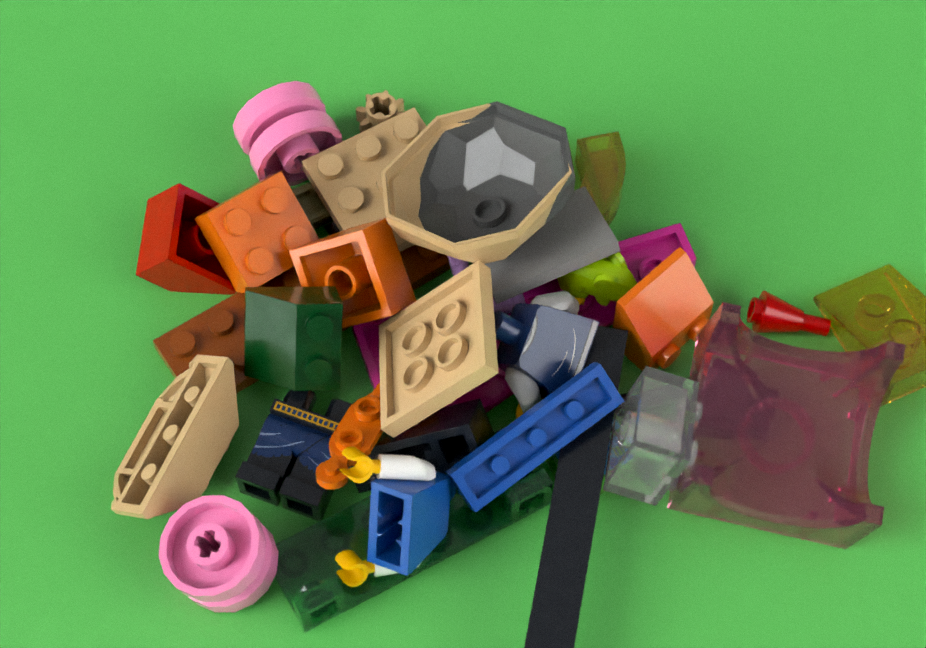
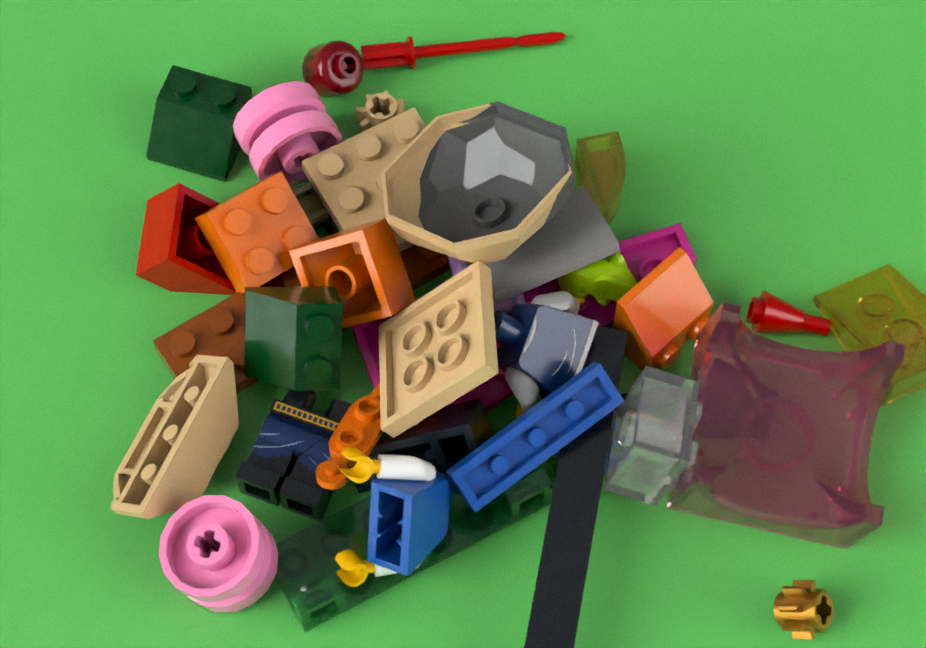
(196, 123): none -> dark green slope
(333, 68): none -> dark red head
(405, 52): none -> red piece
(803, 609): none -> pearl gold gear

